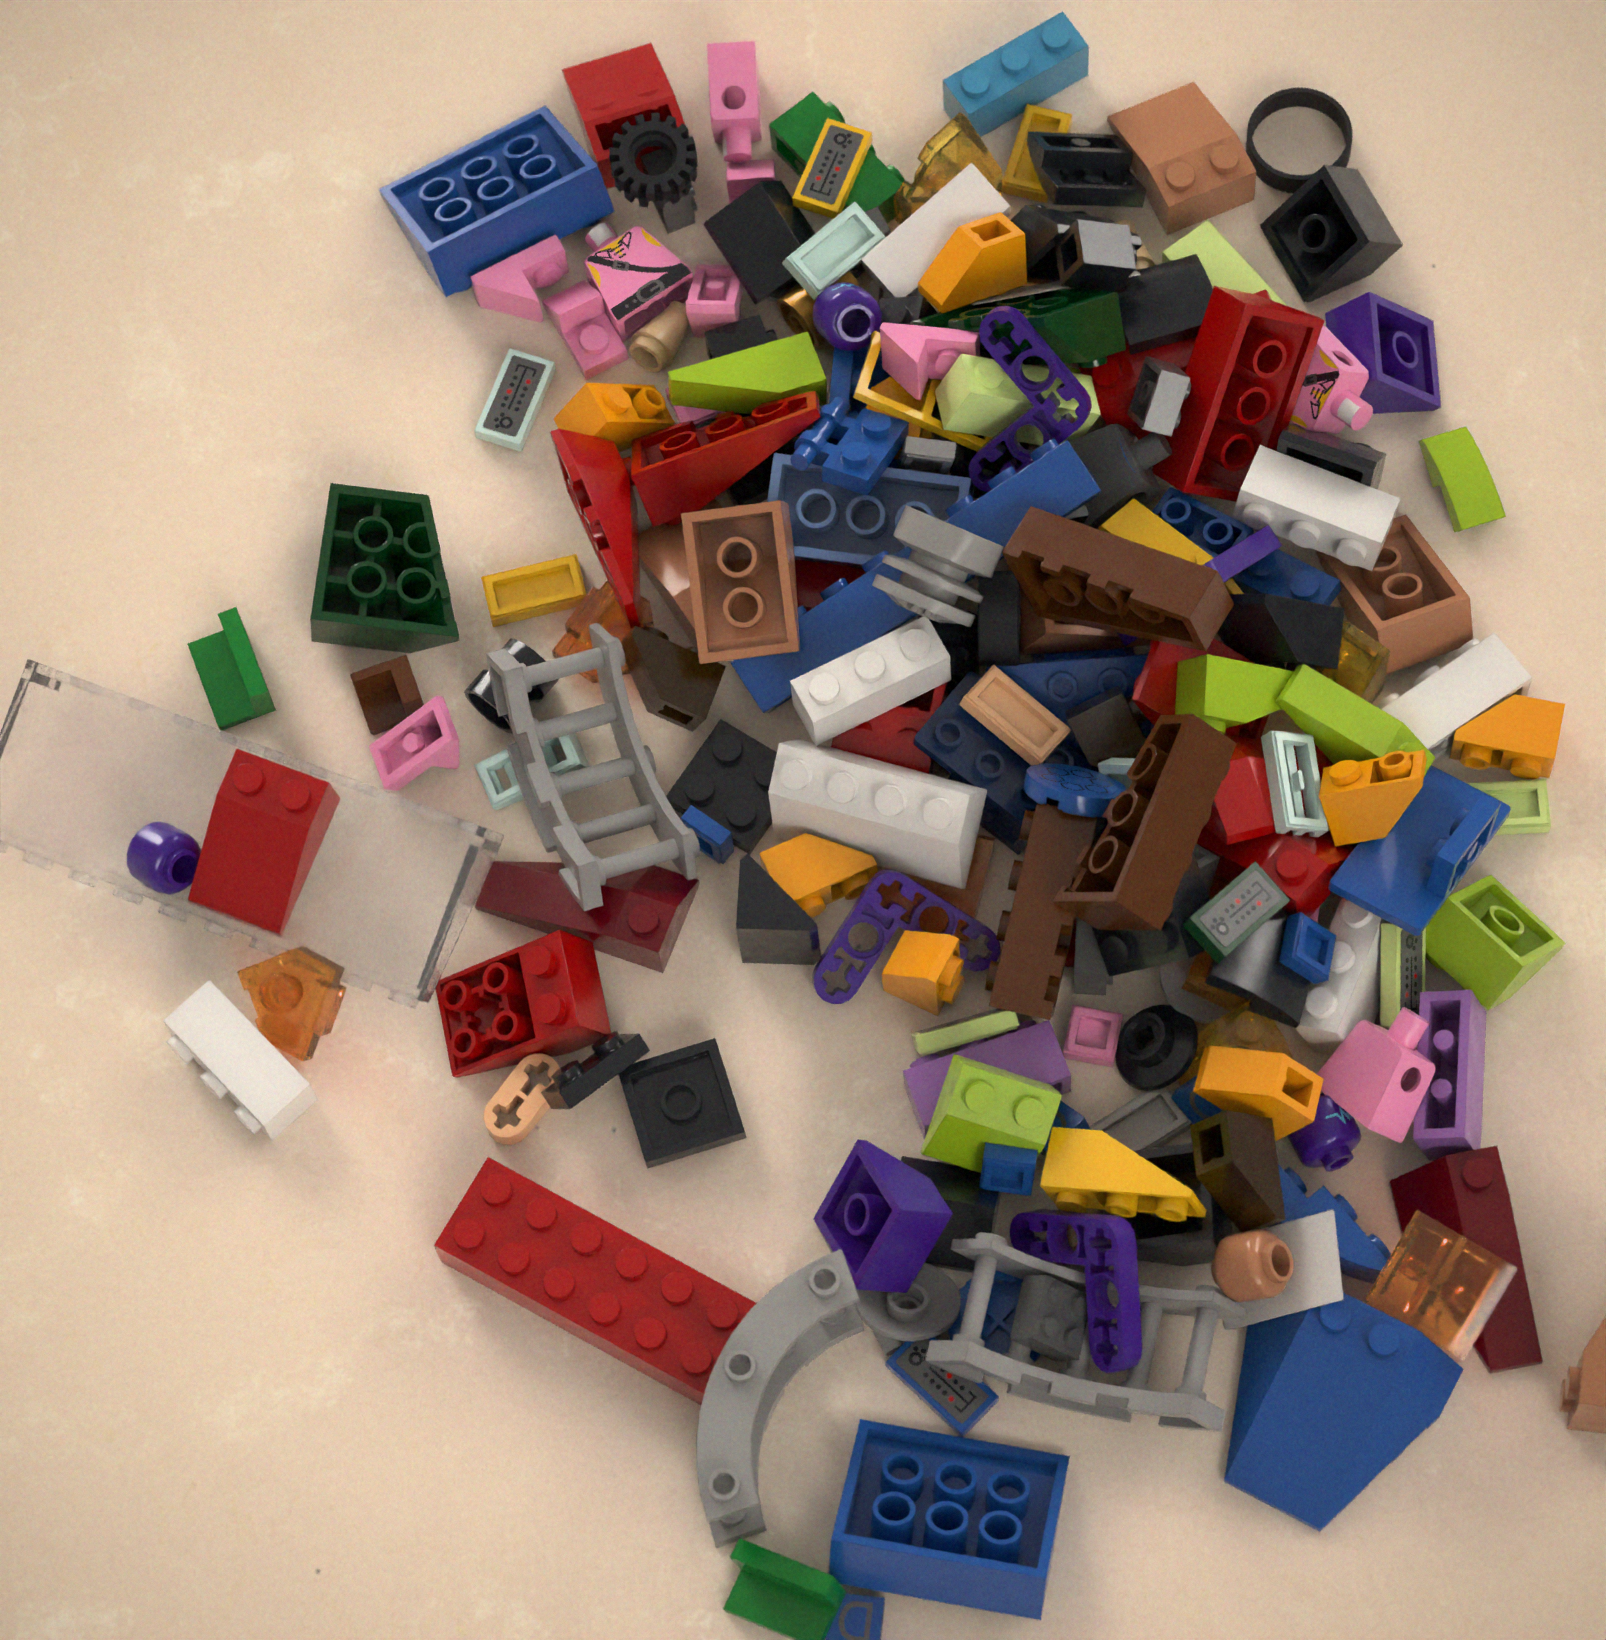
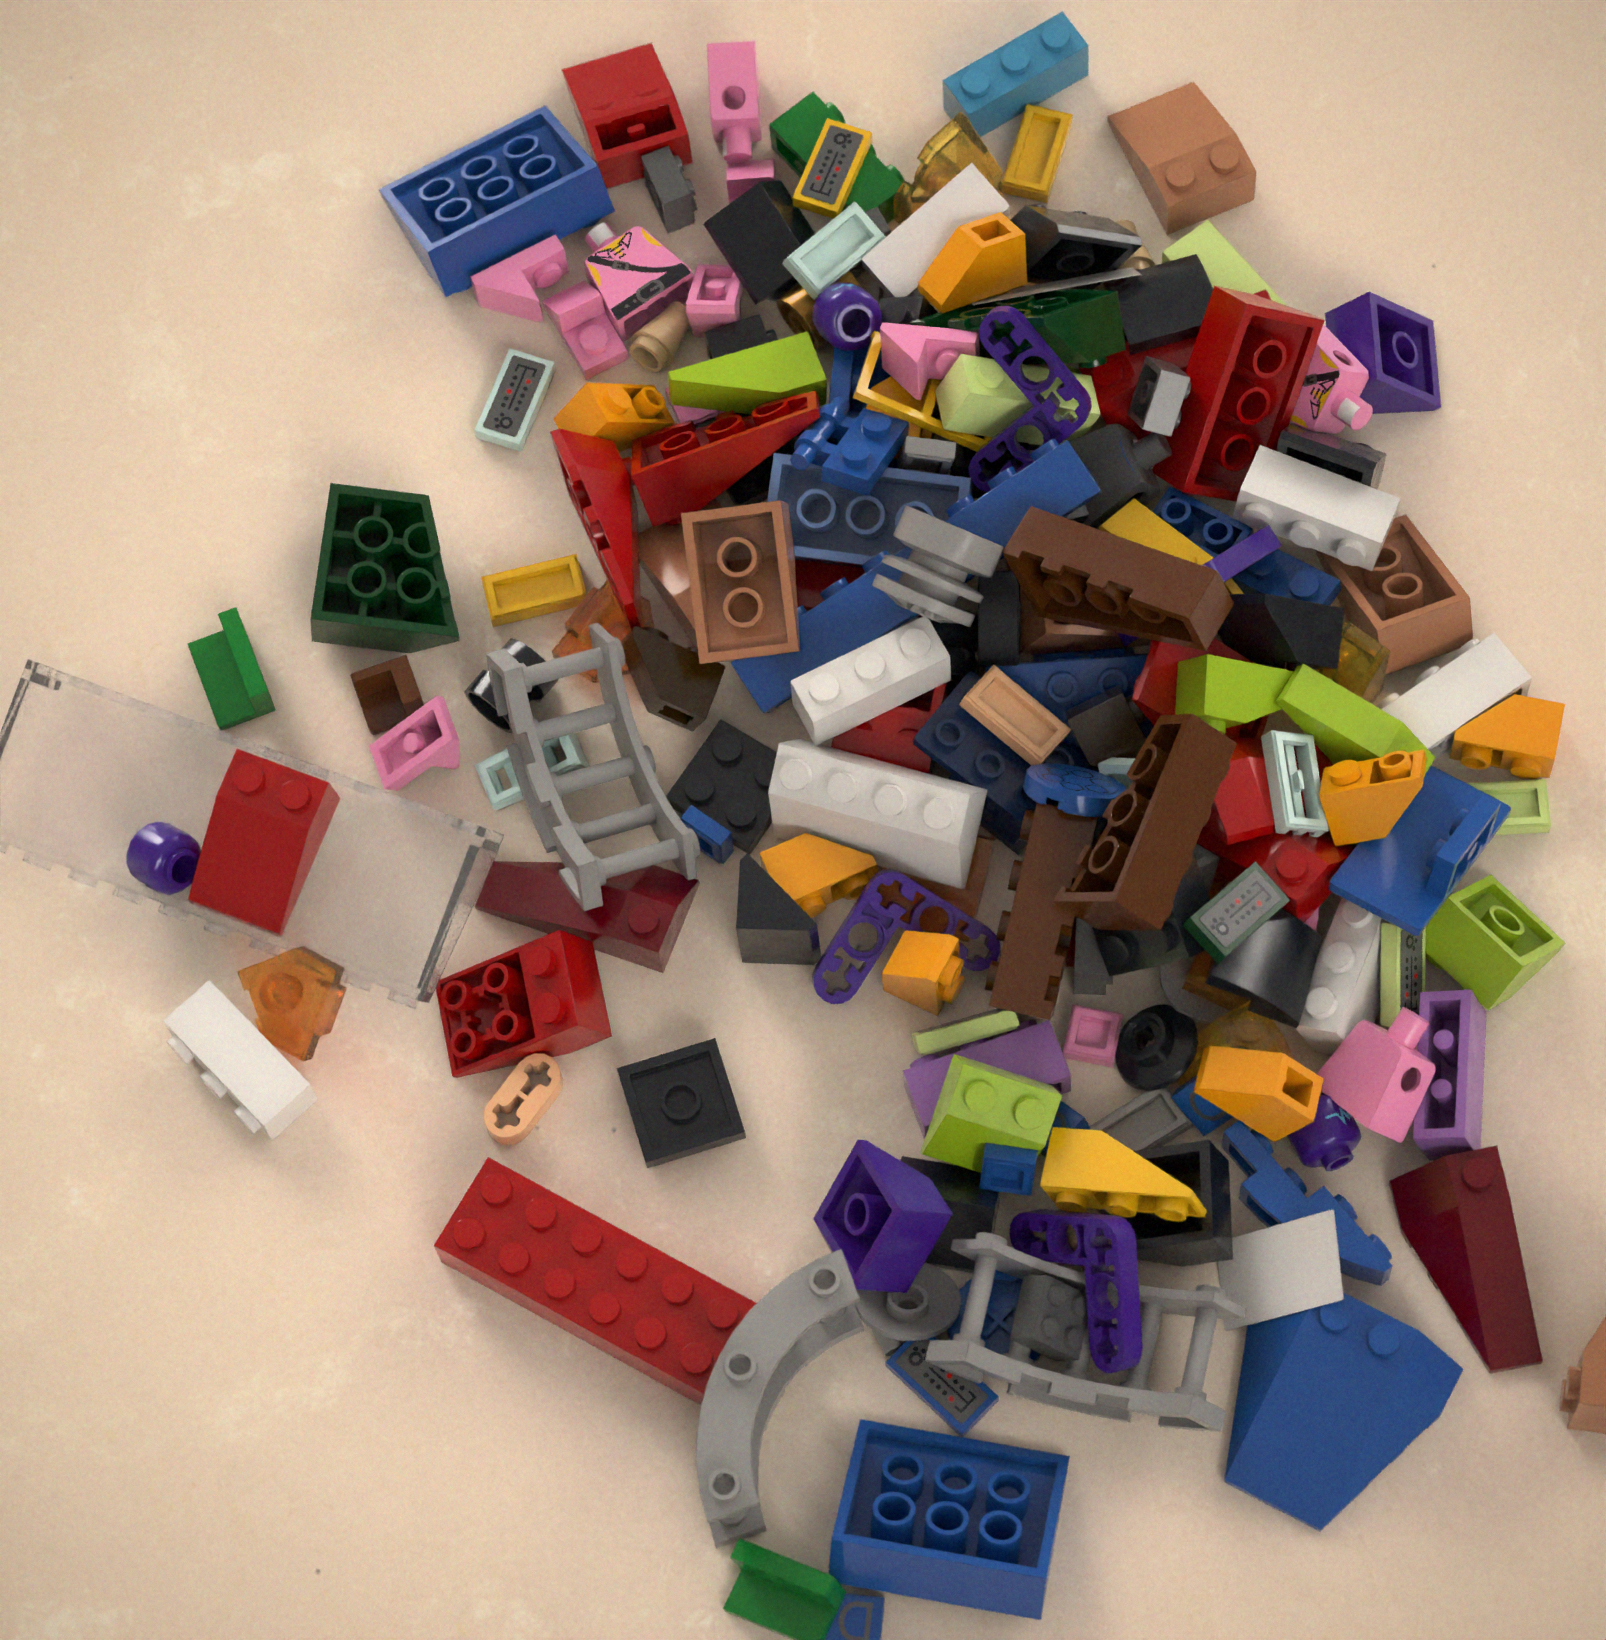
(579, 1080): black plate -> none
(650, 134): black tyre -> none
(1085, 169): black slope -> none
(1095, 255): black brick -> none
(1240, 1167): dark brown slope -> none
(1252, 1266): nougat head -> none
(1295, 98): black tyre -> none
(1307, 948): blue tile -> none
(1330, 232): black slope -> none
(1440, 1284): clear orange slope -> none
(1464, 478): lime slope -> none

